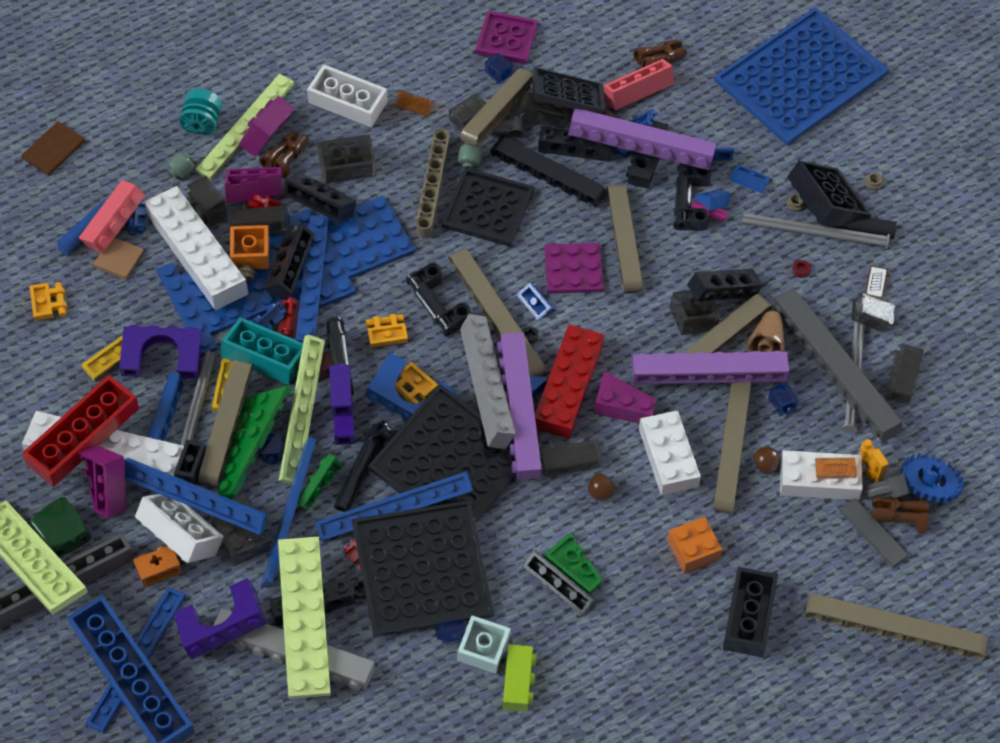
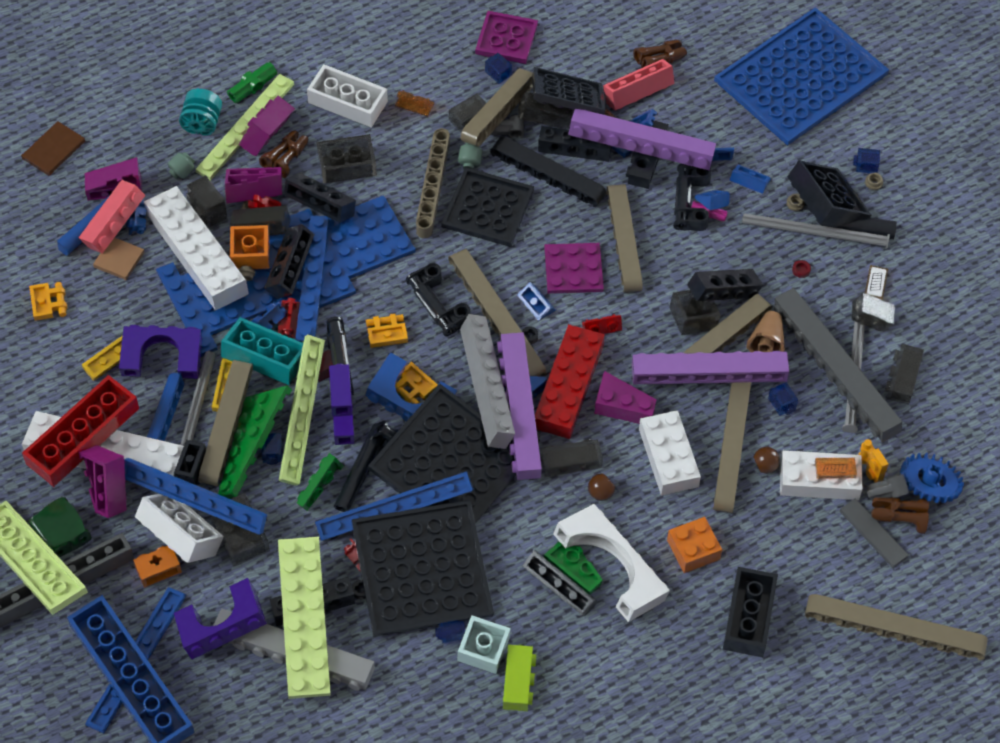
(103, 181): none -> magenta wedge
(251, 82): none -> green piece
(289, 510): blue tile -> none
(594, 529): none -> white arch
(605, 325): none -> red hinge
(867, 160): none -> clear blue brick

